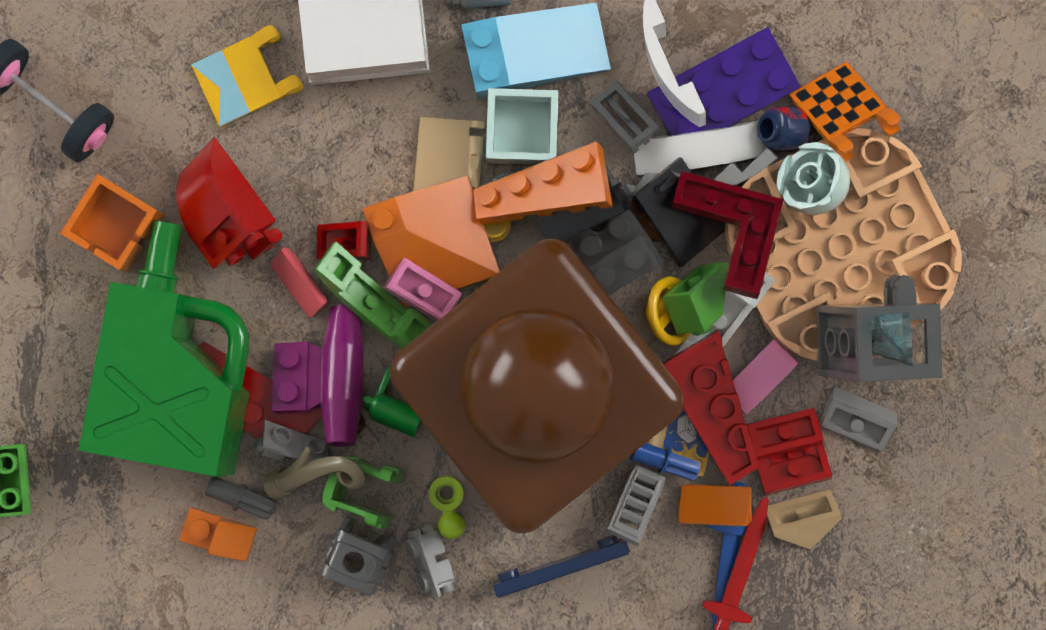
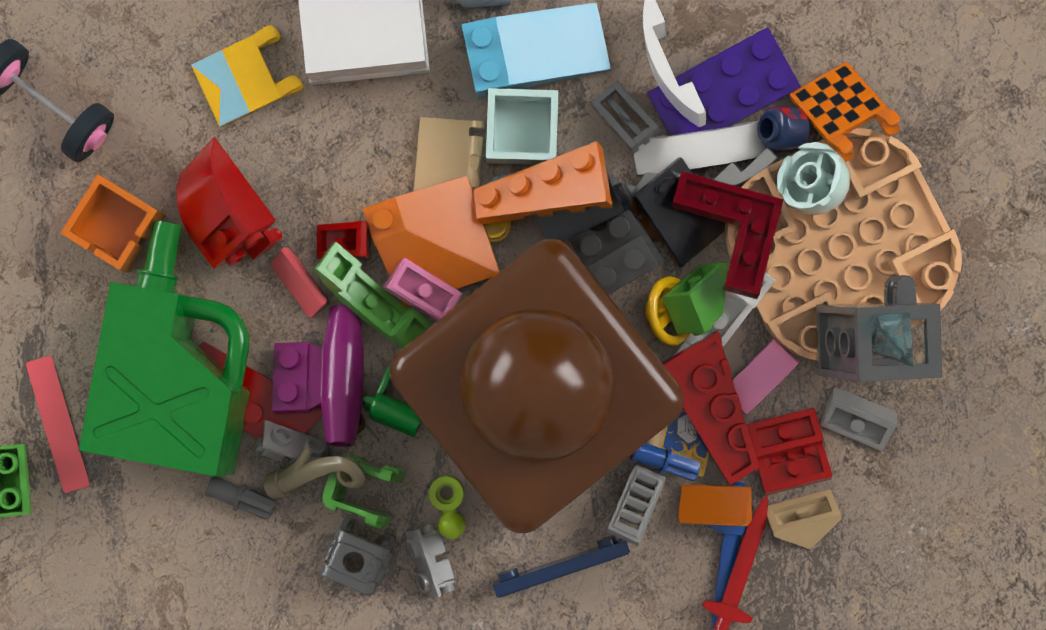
(57, 424): none -> coral sticker
(218, 534): orange slope -> none

